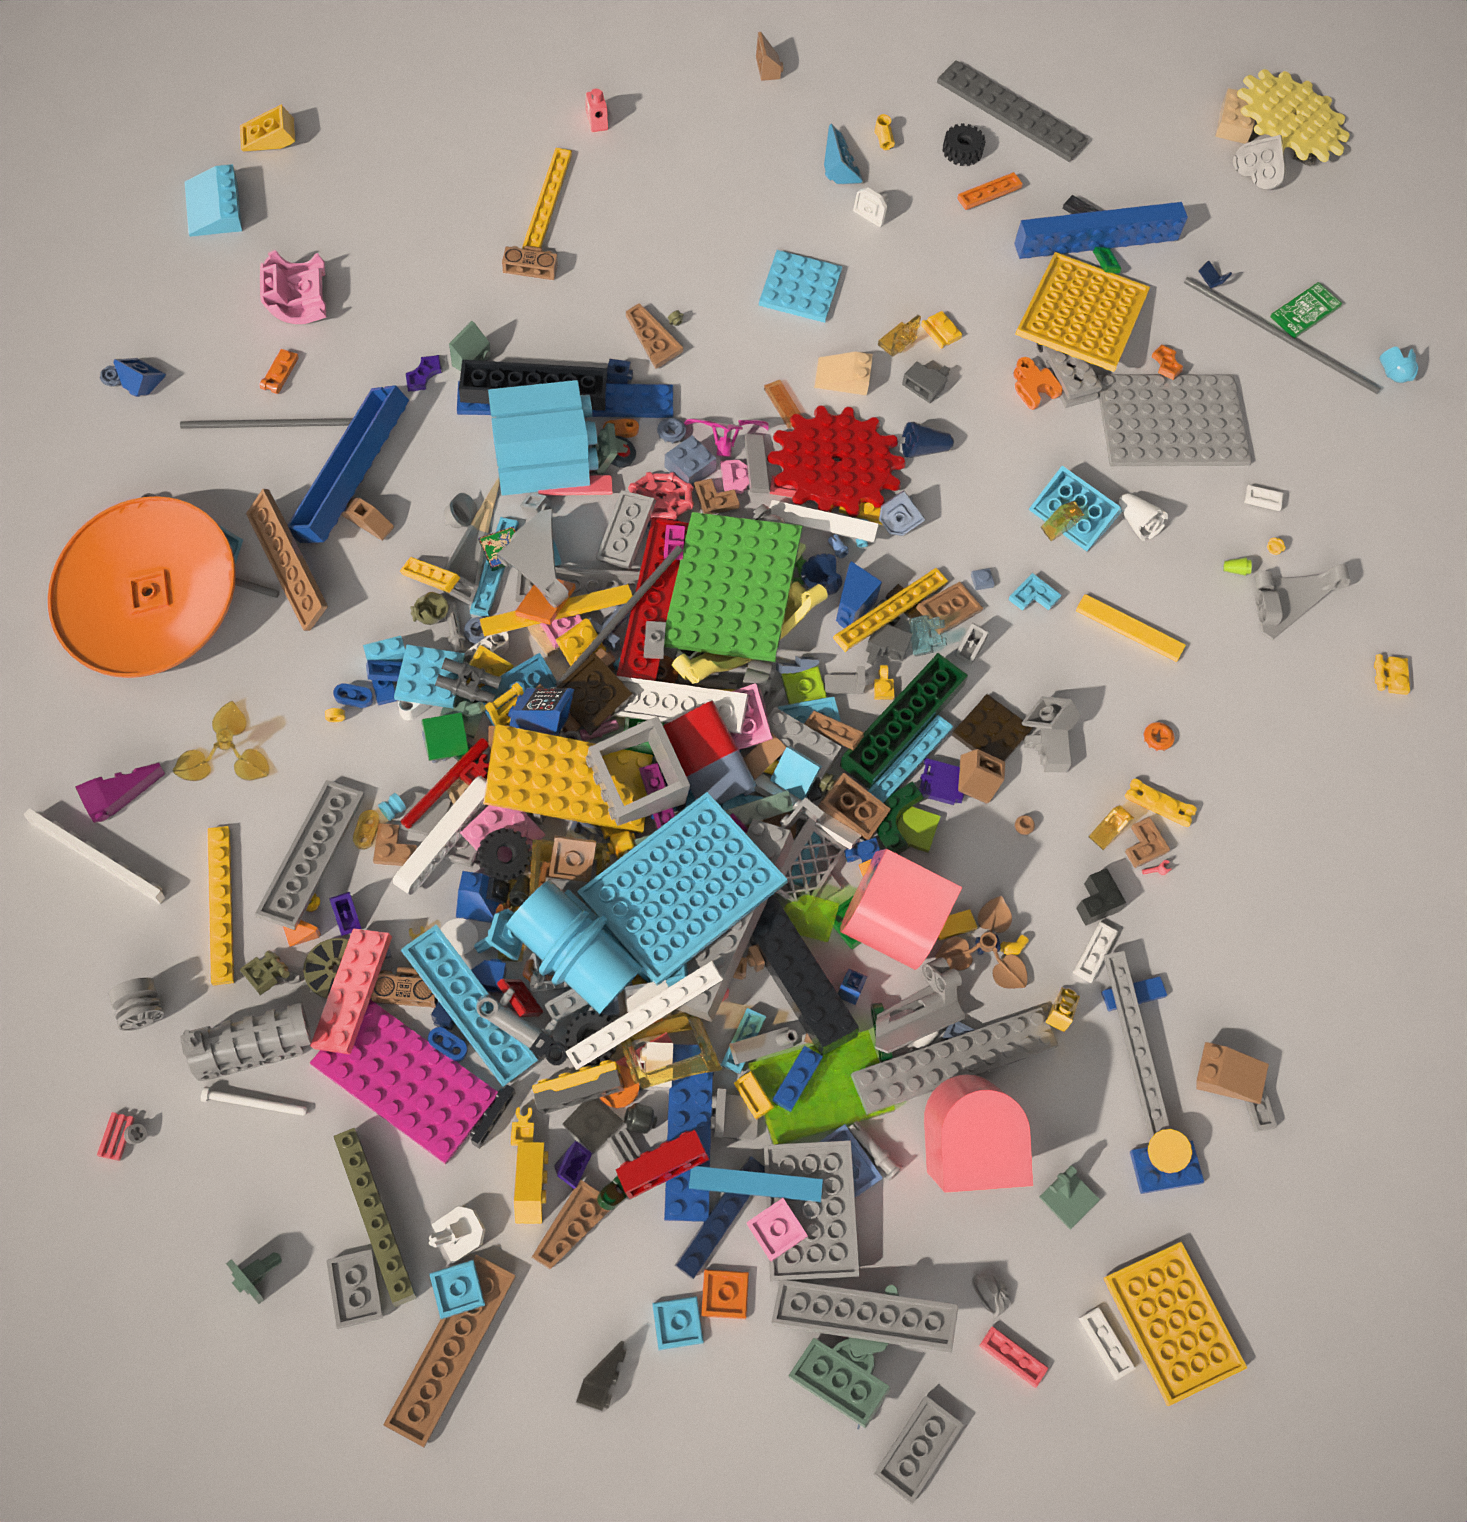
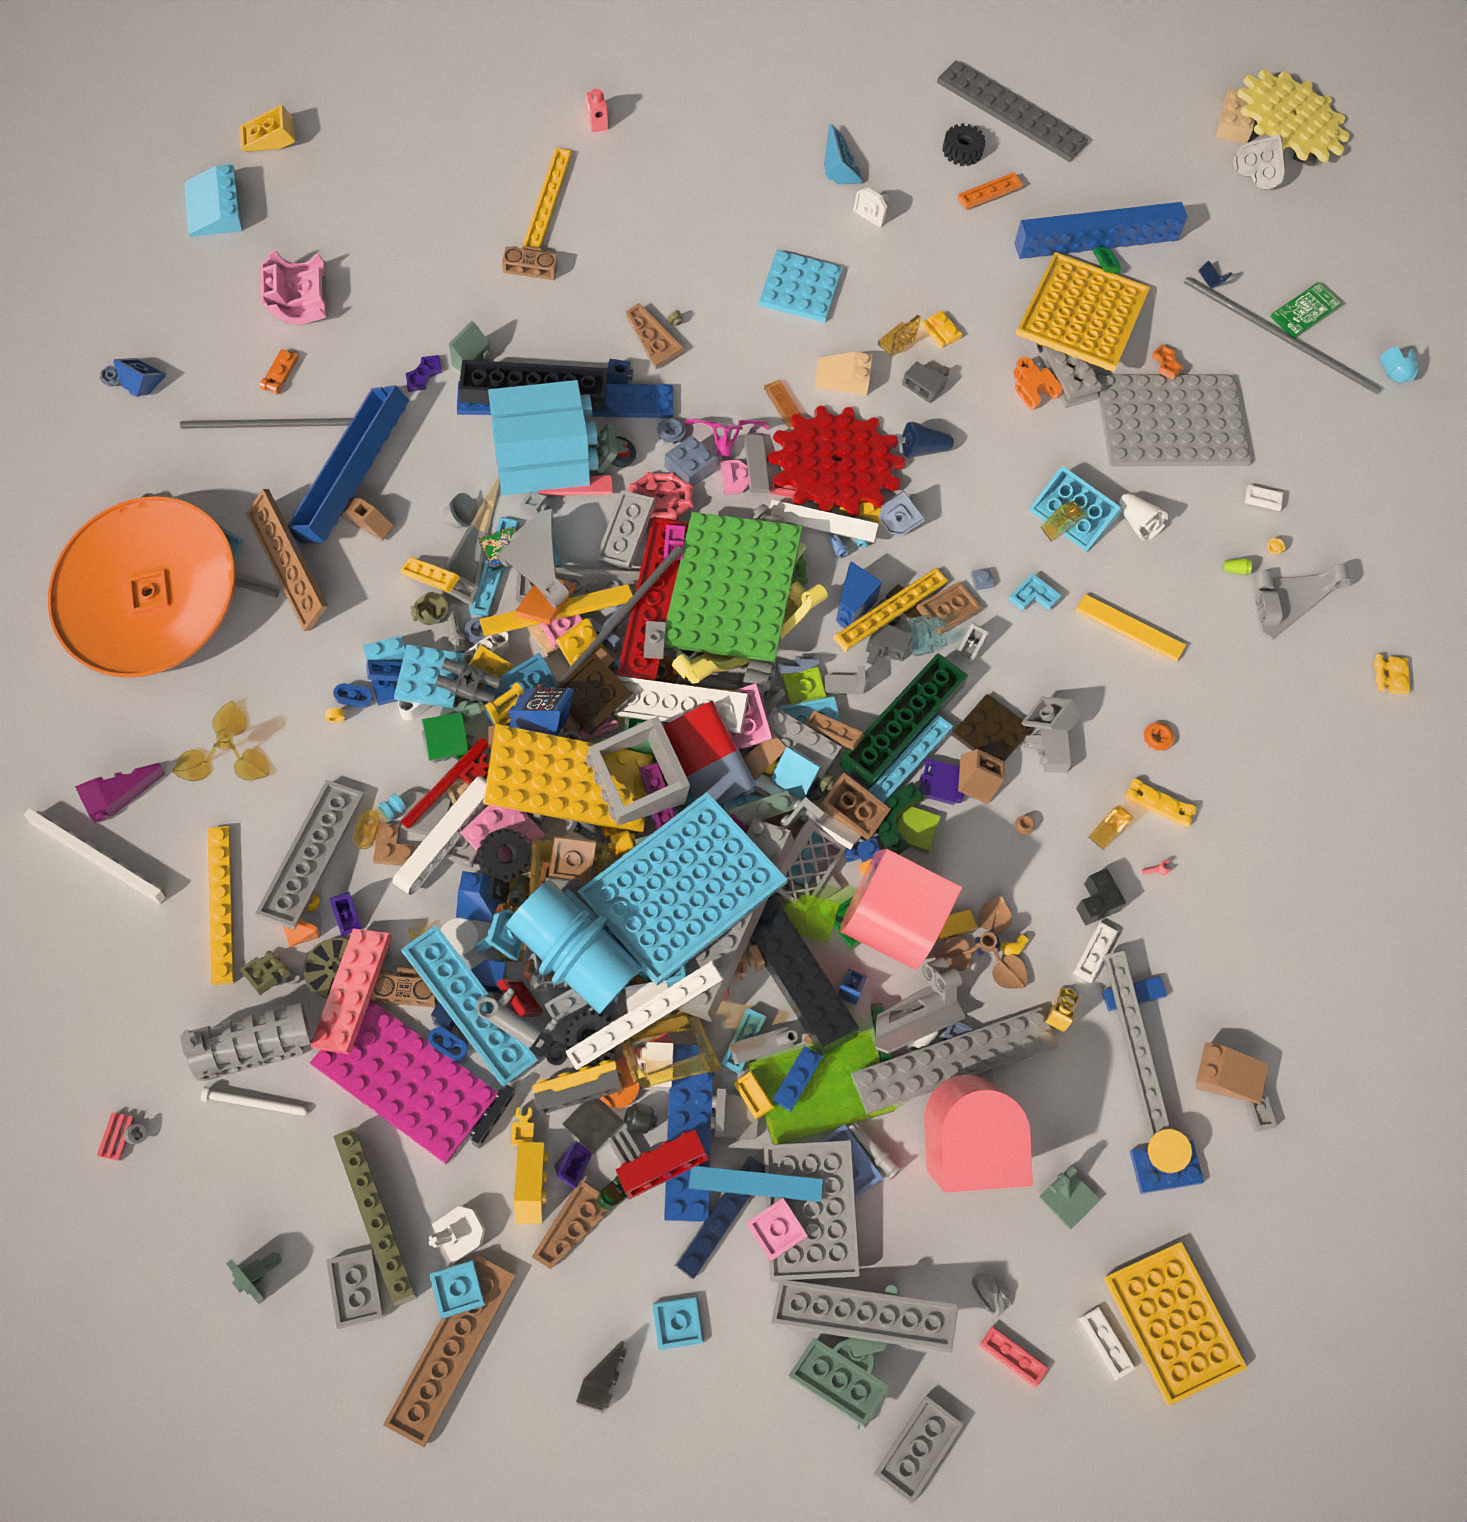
(135, 1004): light grey wheel -> none
(622, 428): orange plate -> none
(714, 502): medium nougat plate -> none
(725, 1294): orange tile -> none
(767, 60): medium nougat slope -> none
(822, 571): dark blue hair -> none
(883, 686): yellow plate -> none
(884, 132): yellow piece -> none
(1075, 206): black plate -> none
(1150, 846): medium nougat plate -> none

